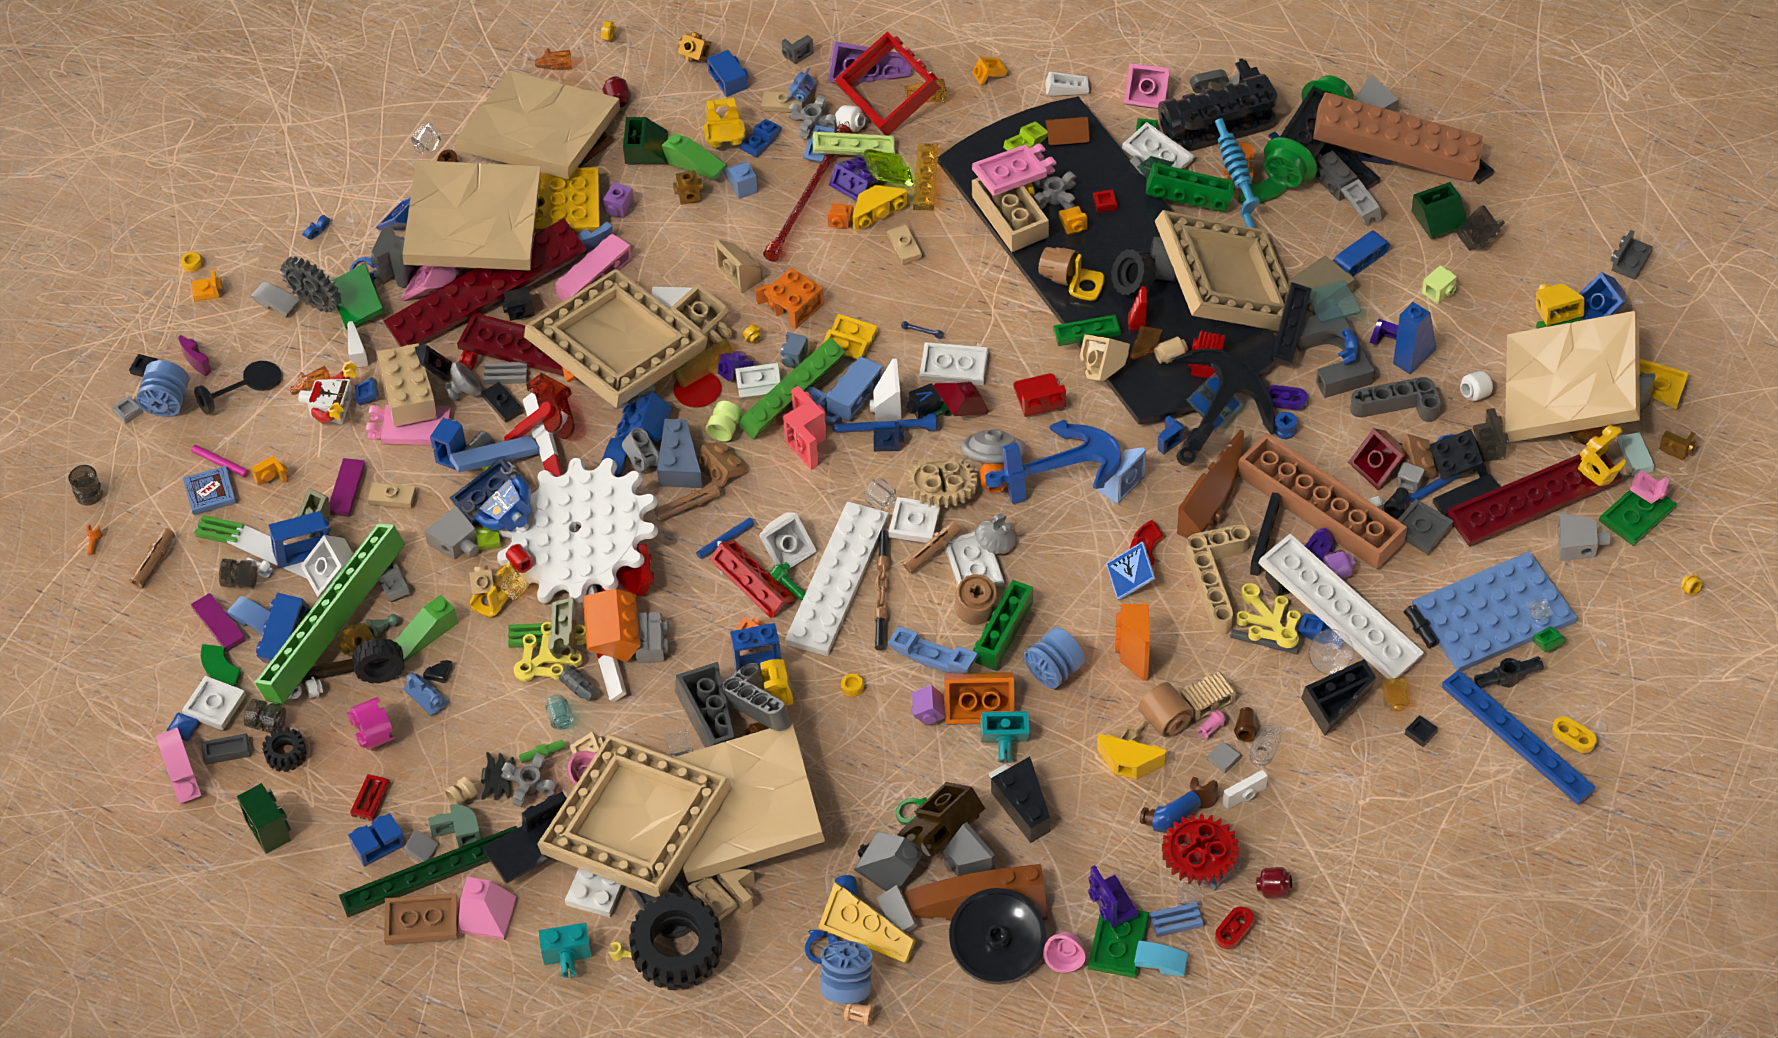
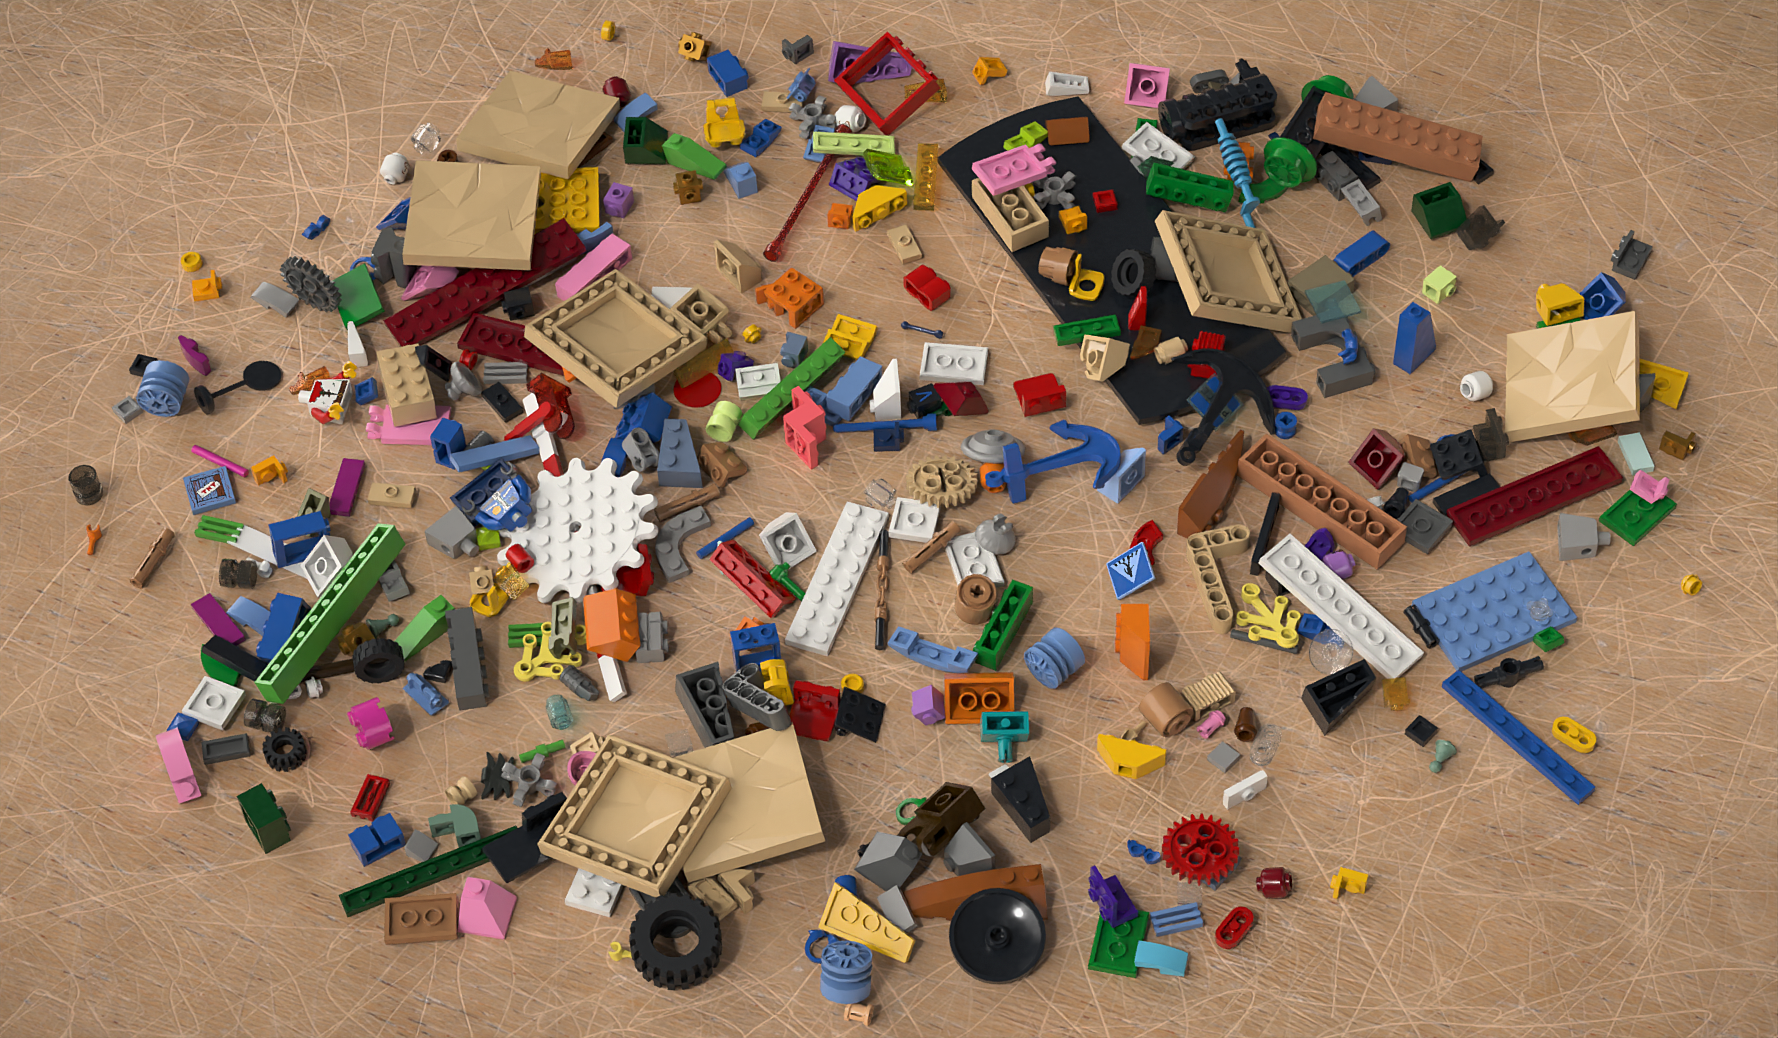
(234, 657): none -> black tile
(394, 168): none -> white head
(467, 658): none -> dark grey wedge
(565, 946): teal brick -> none
(638, 107): none -> medium blue slope
(672, 536): none -> light grey plate
(814, 710): none -> red bracket
(859, 715): none -> black hinge
(927, 287): none -> red brick
(1064, 952): bright pink helmet -> none
(1139, 850): none -> blue piece
(1184, 806): piece -> none
(1291, 323): black tile -> none
(1350, 880): none -> yellow bracket
(1385, 329): dark purple tile -> none
(1398, 396): dark grey beam -> none
(1444, 750): none -> sand green piece
(1592, 454): yellow piece -> none

